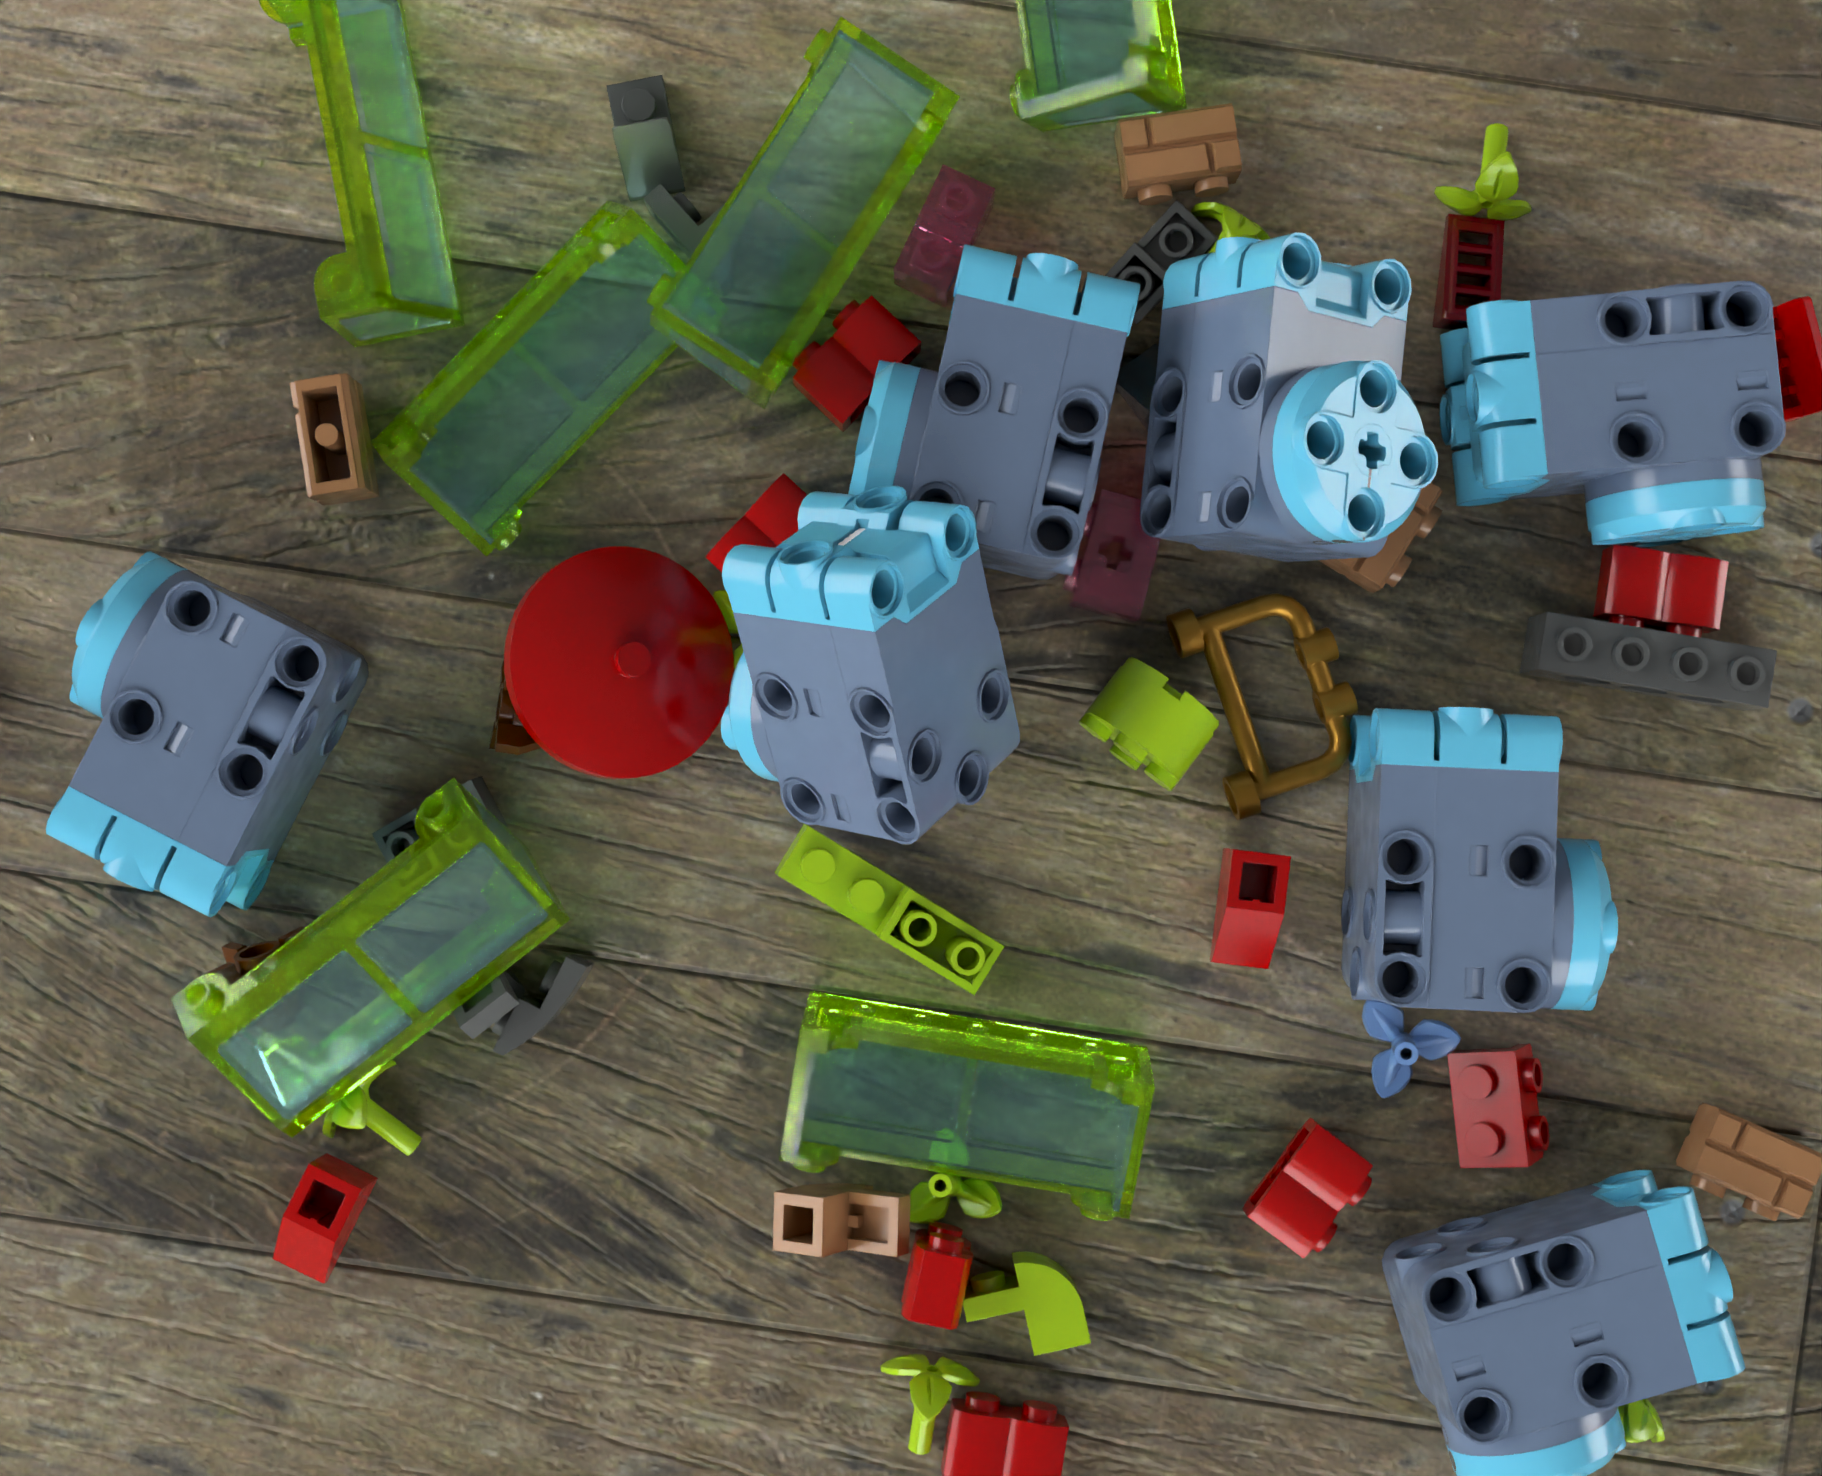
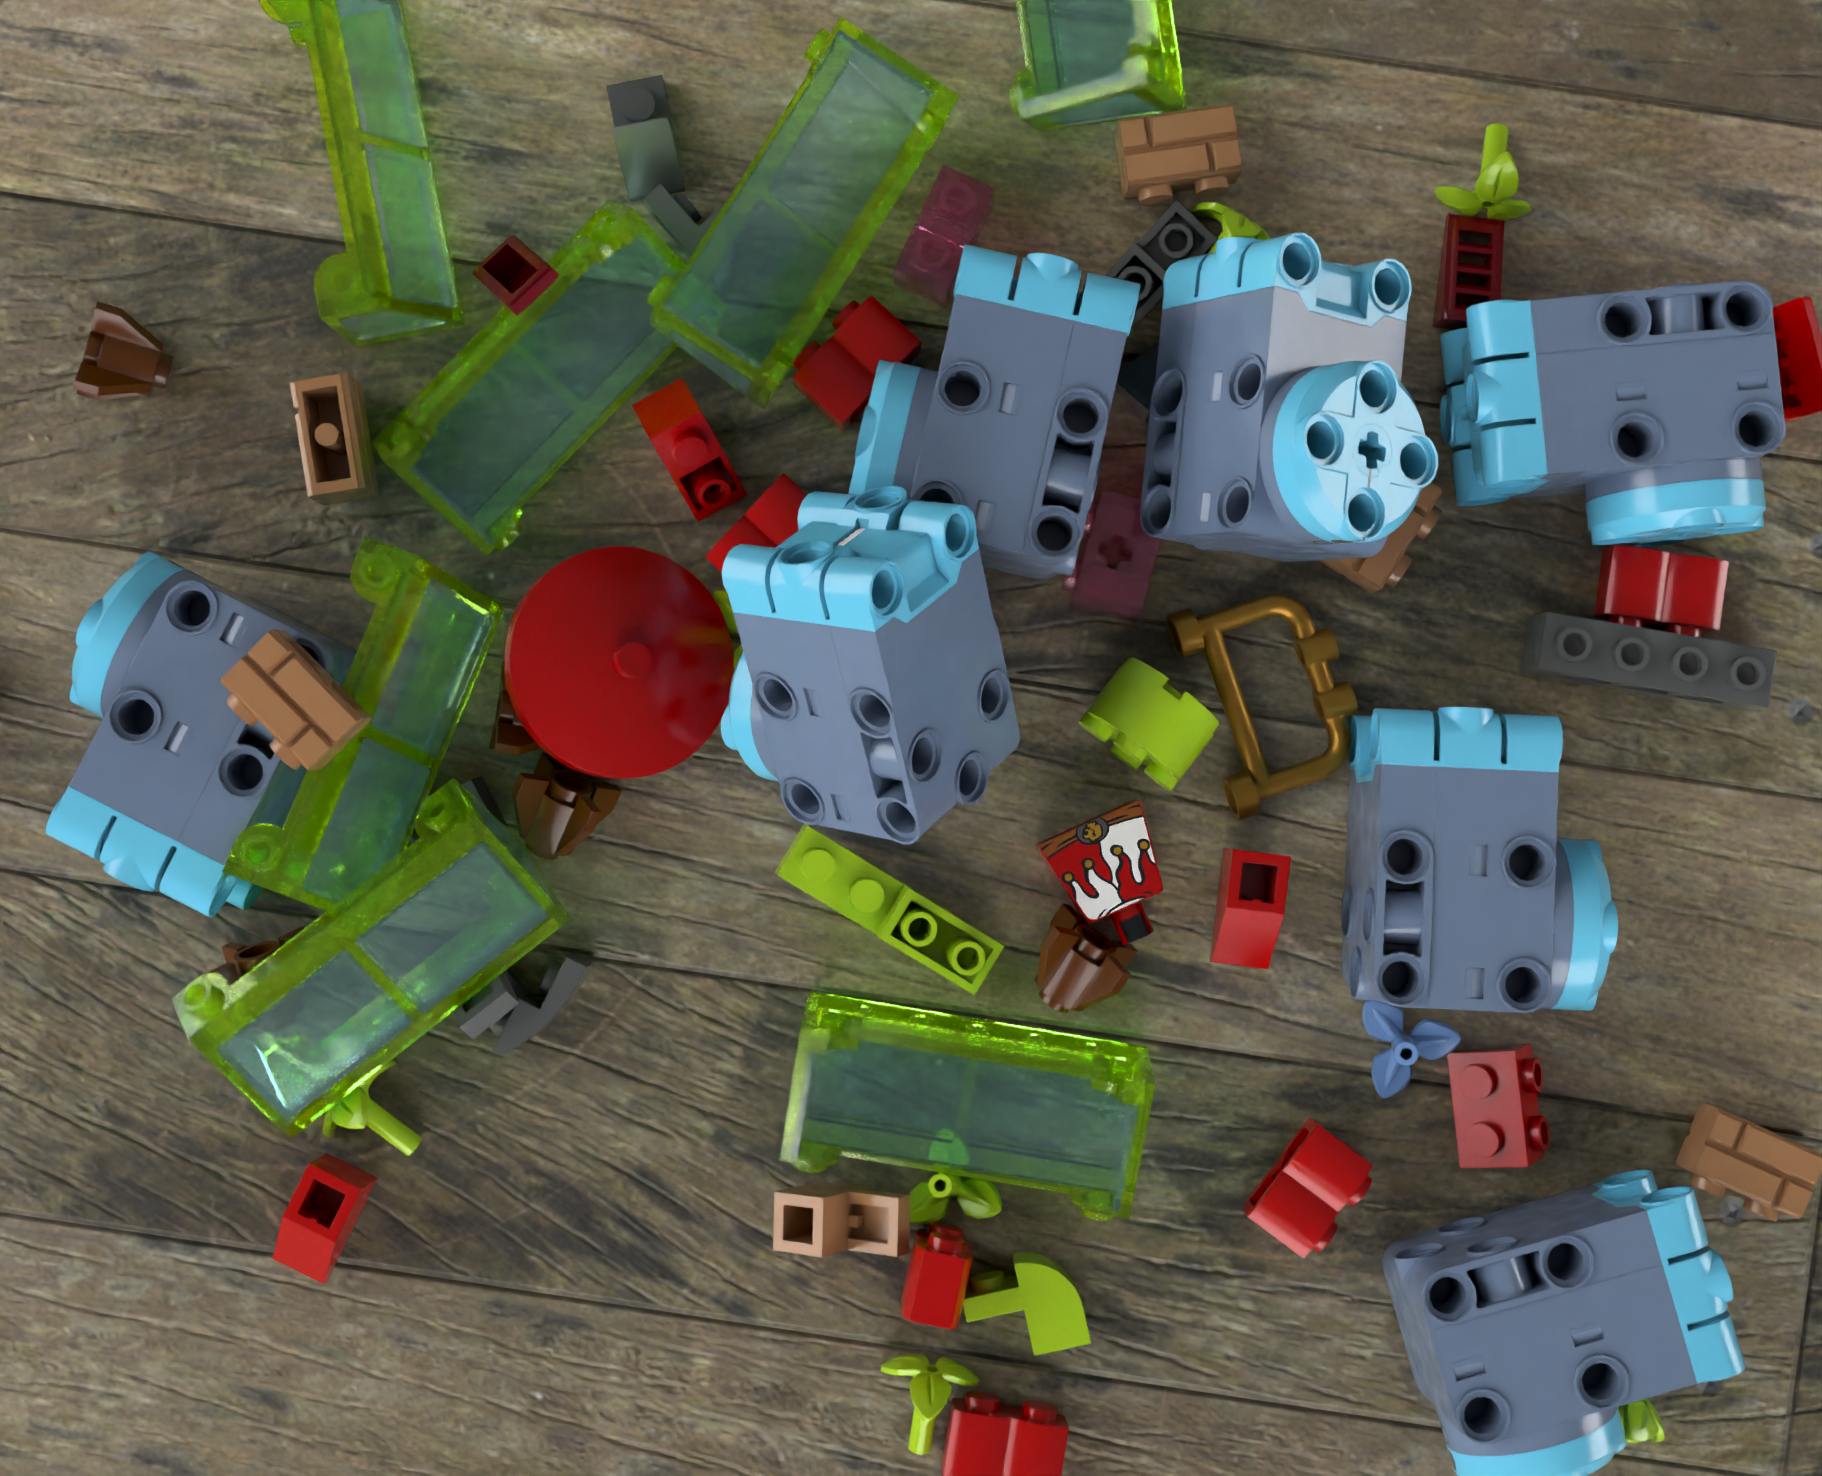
(120, 358): none -> reddish brown brick
(293, 701): none -> medium nougat brick
(414, 684): none -> windscreen
(515, 275): none -> dark red slope
(558, 808): none -> reddish brown brick
(689, 449): none -> red slope
(1080, 964): none -> reddish brown brick
(1108, 868): none -> torso

